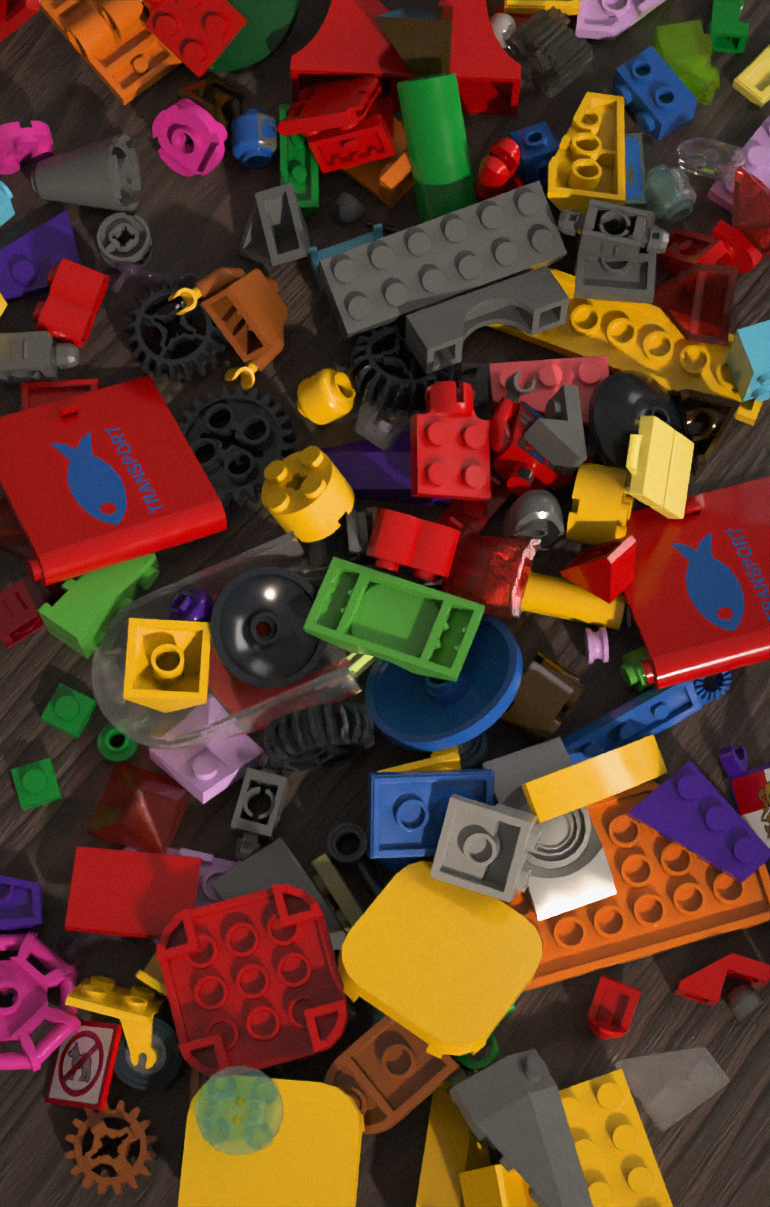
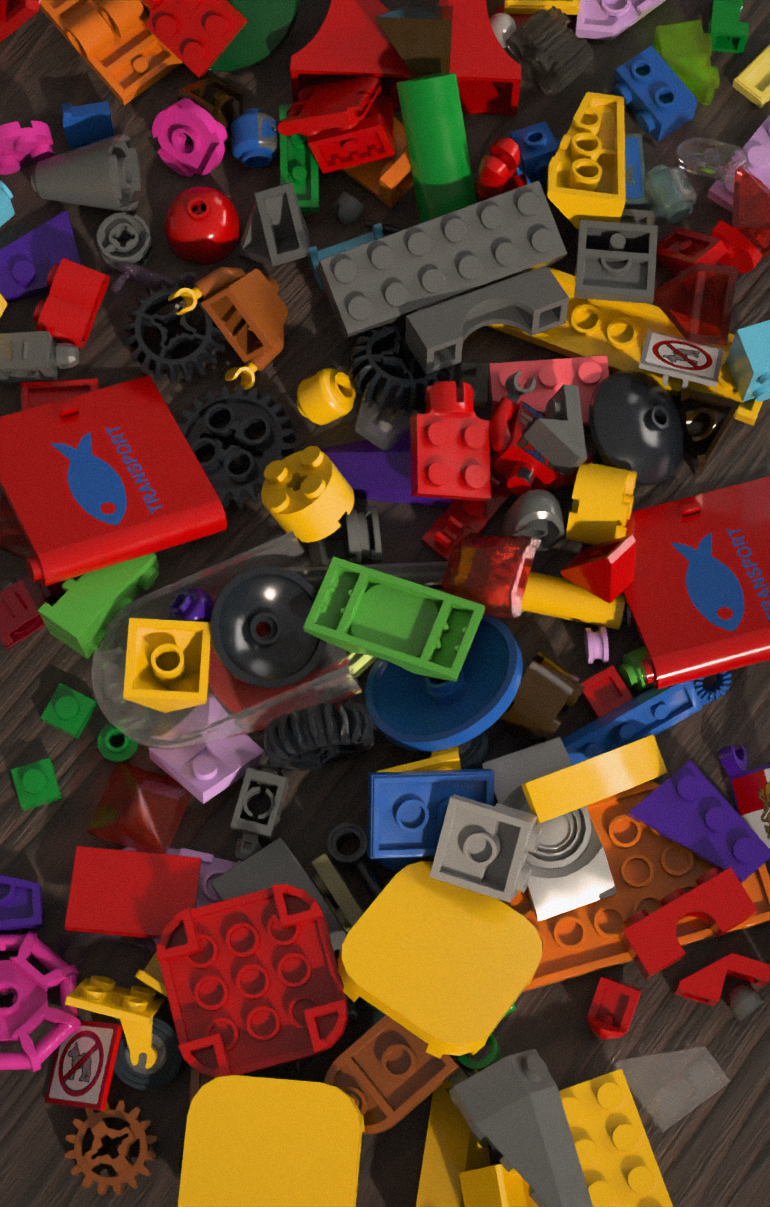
(86, 123): none -> blue tile
(202, 225): none -> red cylinder
(259, 1113): clear light blue plate -> none
(412, 544): red brick -> none
(605, 692): none -> red plate
(615, 216): dark grey piece -> none
(659, 466): light yellow piece -> none
(681, 359): none -> piece
(716, 900): none -> red arch

